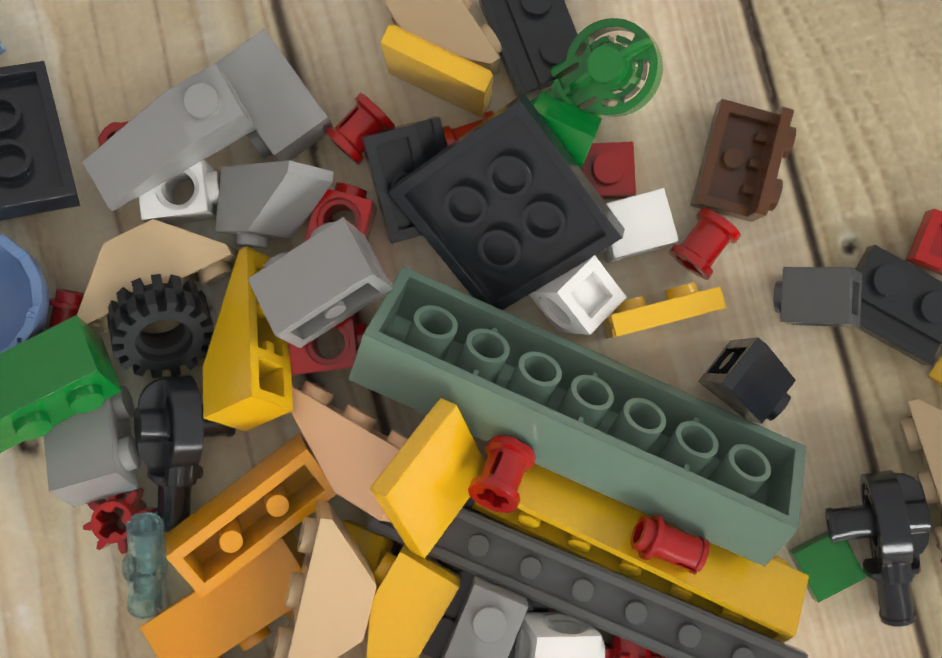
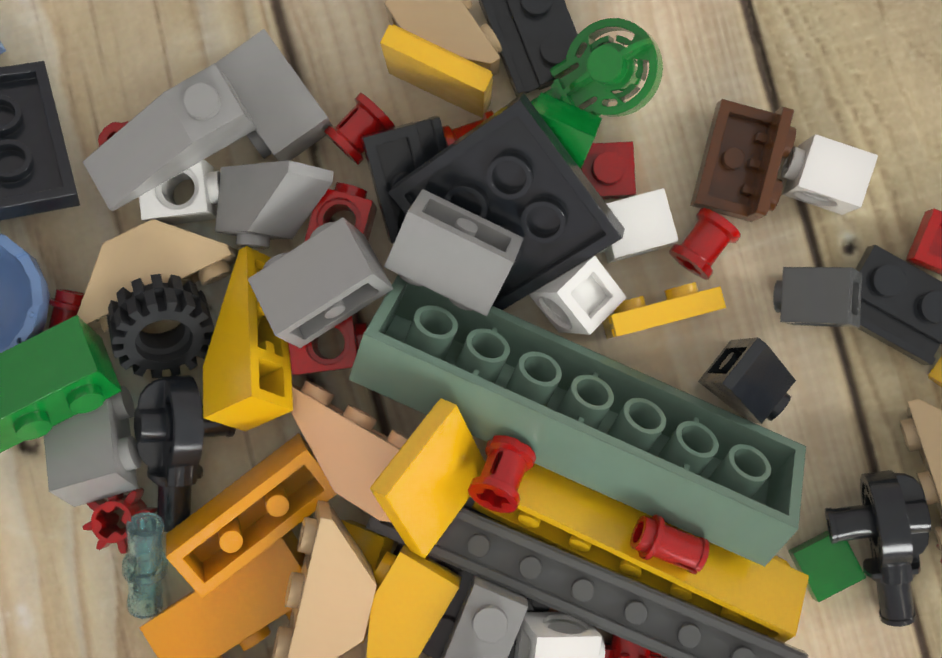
(453, 252): none -> light grey brick
(828, 174): none -> white brick

